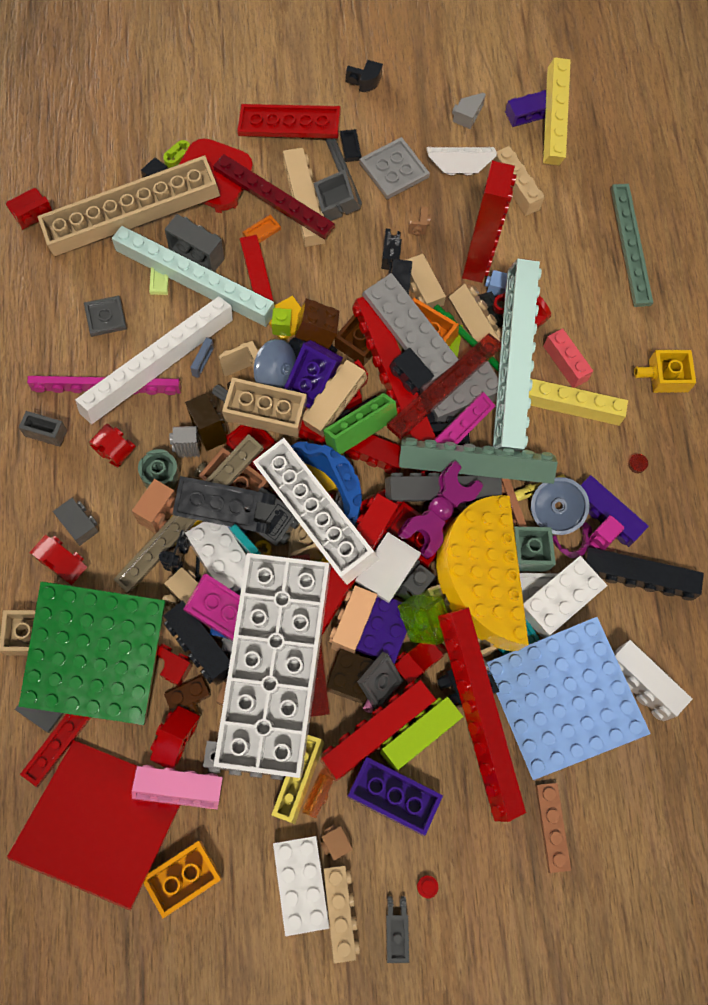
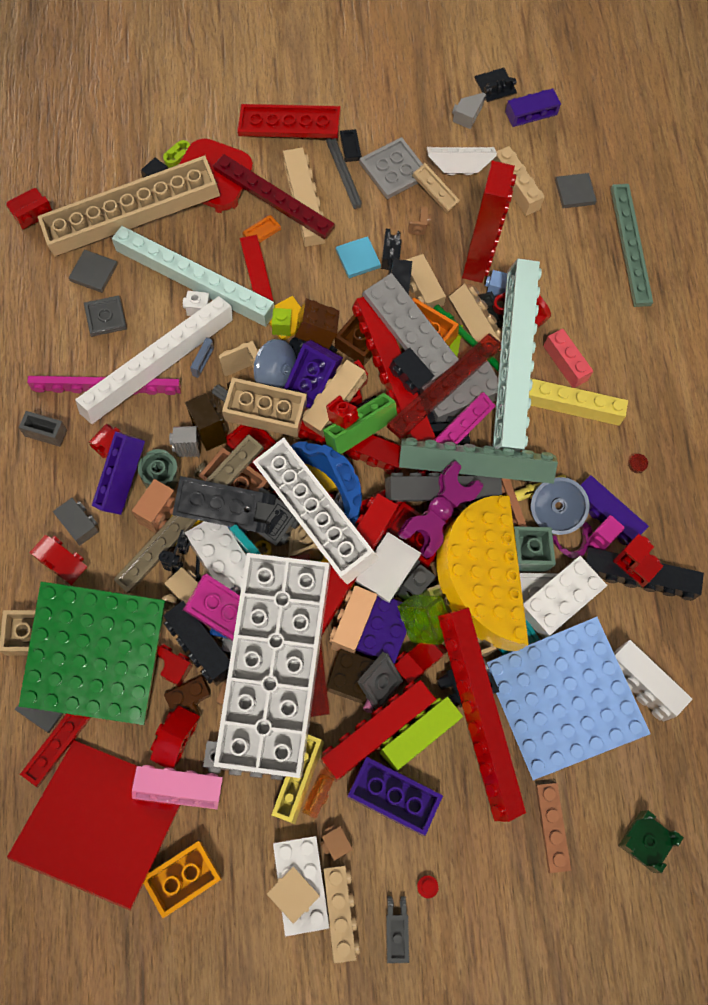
(93, 271): none -> dark grey tile
(118, 473): none -> dark purple brick
(158, 283): yellowish green tile -> none
(194, 243): dark grey brick -> none
(195, 301): none -> white brick
(293, 895): none -> tan piece
(336, 195): dark grey piece -> none
(342, 412): none -> red brick
(358, 257): none -> medium azure tile
(366, 79): black brick -> none
(435, 187): none -> tan tile
(496, 84): none -> black hinge
(556, 111): light yellow brick -> none
(575, 190): none -> dark grey tile
(638, 562): none -> red brick
(649, 841): none -> dark green panel
(669, 371): yellow brick -> none

